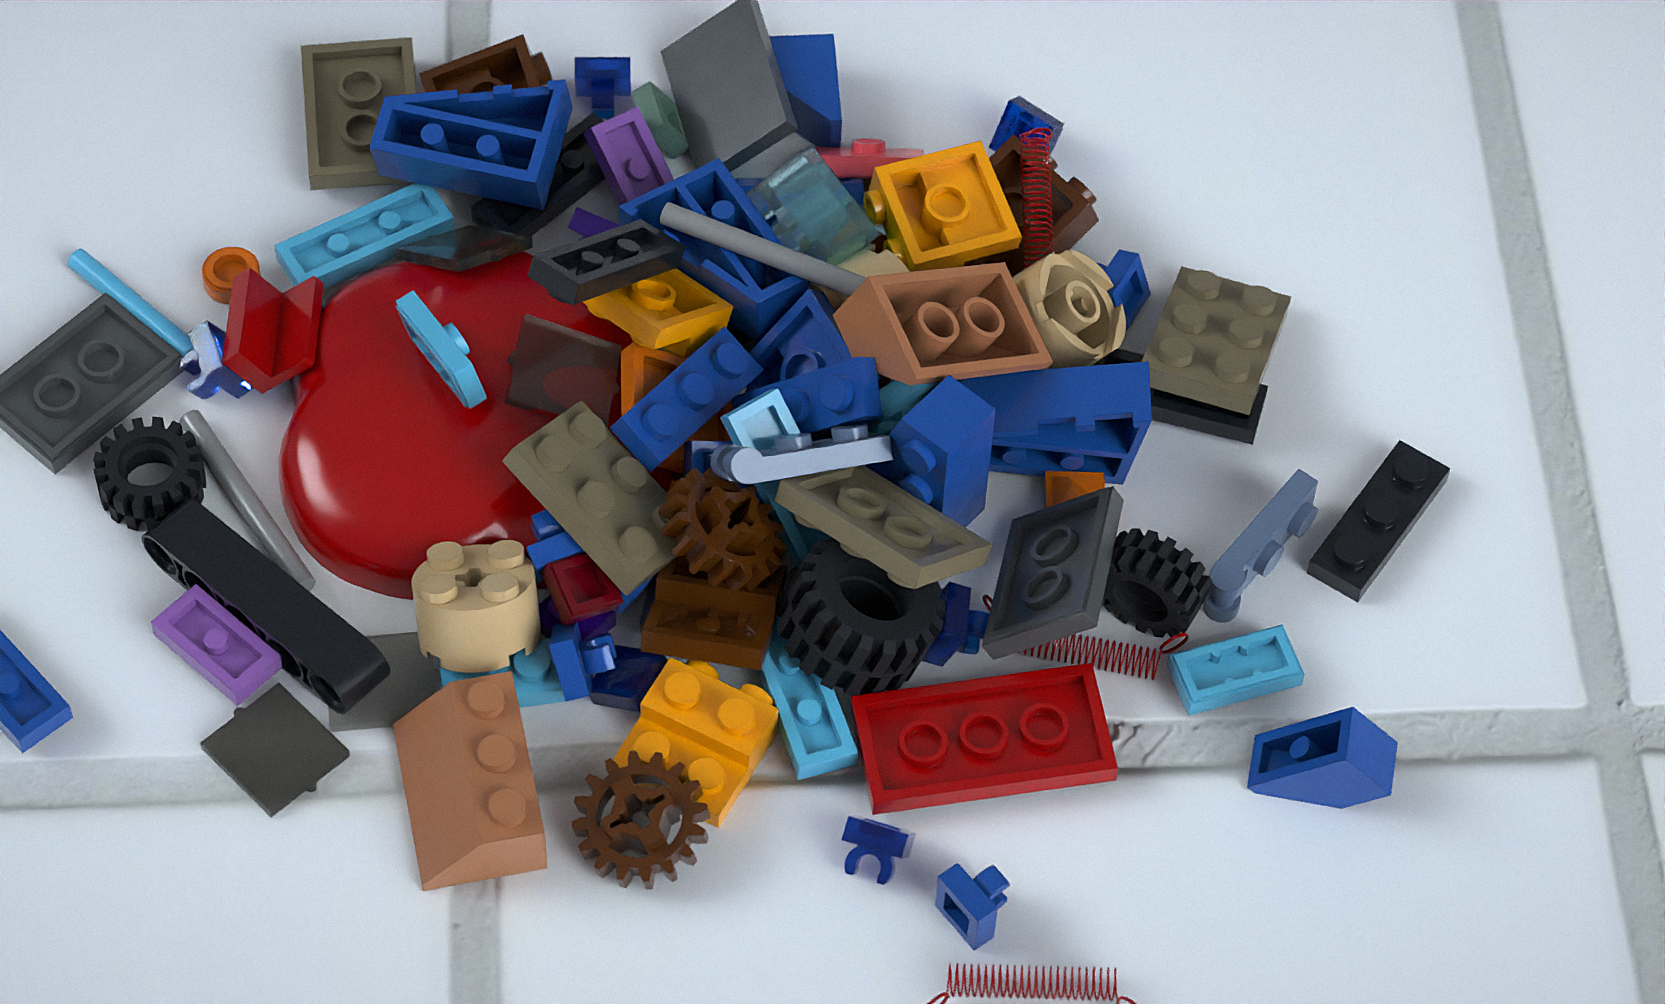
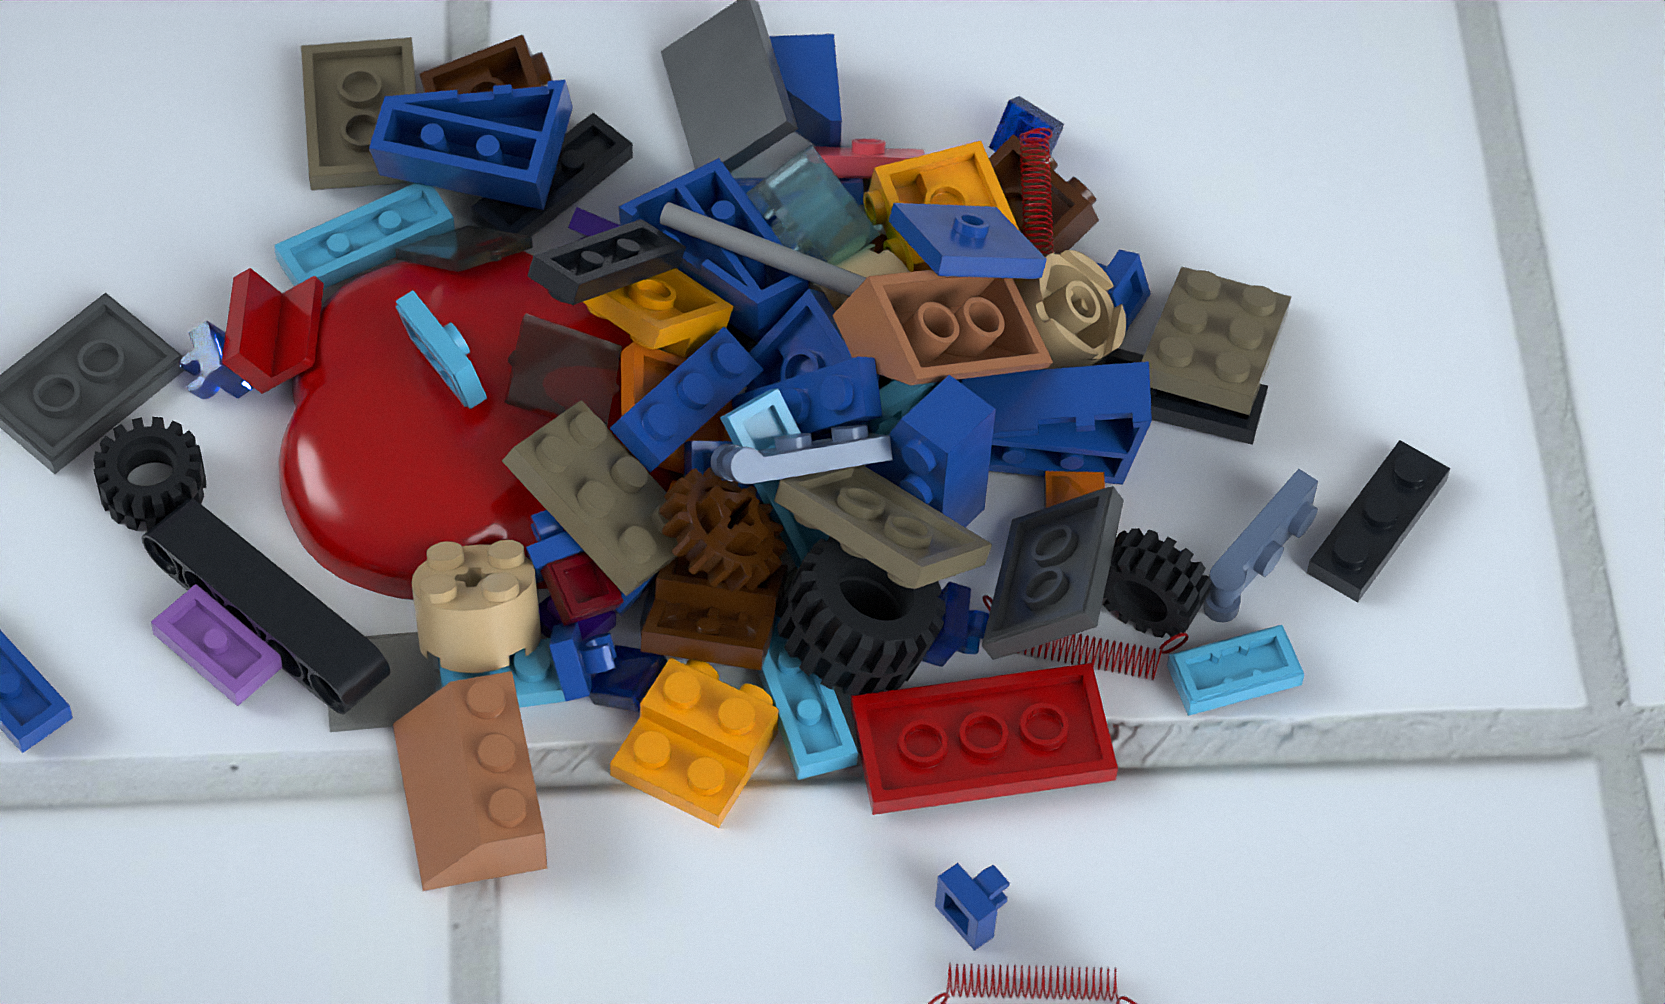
(107, 282): medium azure bar -> none
(221, 268): orange tile -> none
(246, 499): light grey bar -> none
(275, 749): clear smoke piece -> none
(603, 80): clear blue tile -> none
(621, 833): reddish brown gear -> none
(628, 155): medium lavender plate -> none
(661, 118): sand green tile -> none
(877, 840): clear blue tile -> none
(967, 241): none -> blue plate
(1325, 761): blue slope -> none

